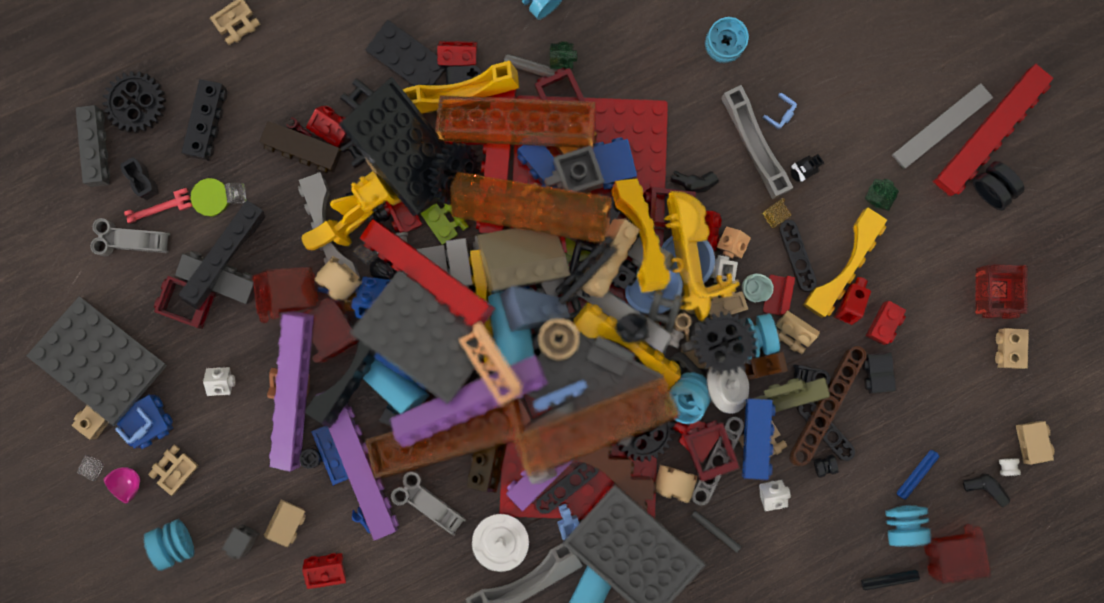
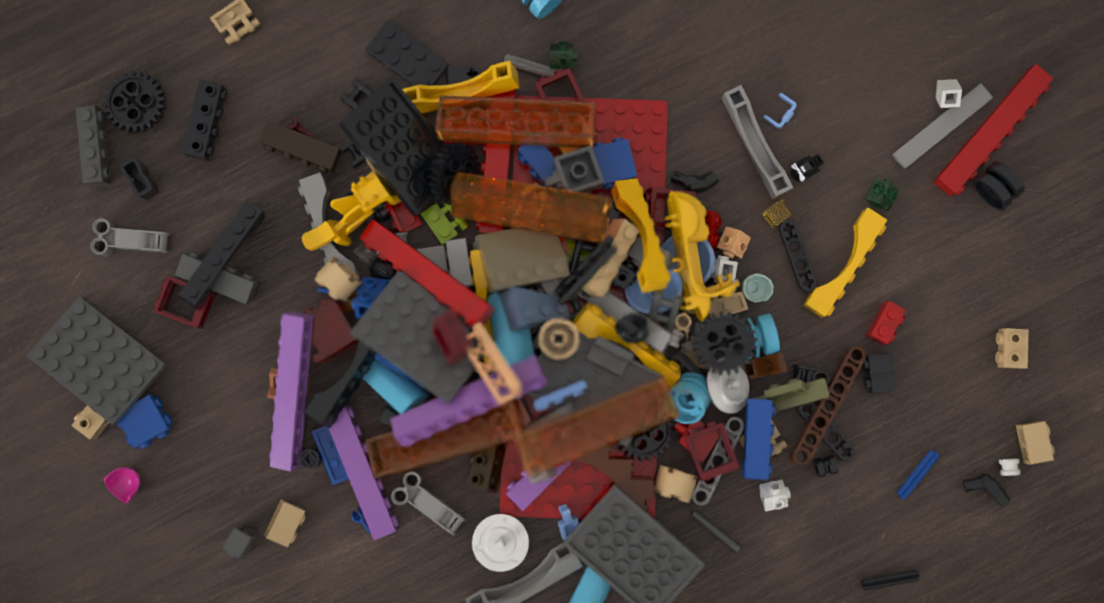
(90, 467): clear plate -> none
(141, 432): light blue piece -> none
(169, 544): medium azure wheel -> none
(177, 201): coral hinge -> none
(177, 473): tan plate -> none
(209, 197): lime tile -> none
(218, 381): white brick -> none
(235, 193): clear plate -> none
(284, 291): clear red container -> none
(324, 570): red bracket -> none
(325, 125): red bracket -> none
(452, 343): none -> dark red window
(456, 53): red bracket -> none
(570, 489): black beam -> none
(731, 30): medium azure wheel -> none
(781, 297): red panel -> none
(797, 329): tan plate -> none
(853, 302): red torso -> none
(908, 528): medium azure wheel -> none
(948, 93): none -> white brick
(958, 556): clear red container -> none
(1002, 286): clear red container -> none

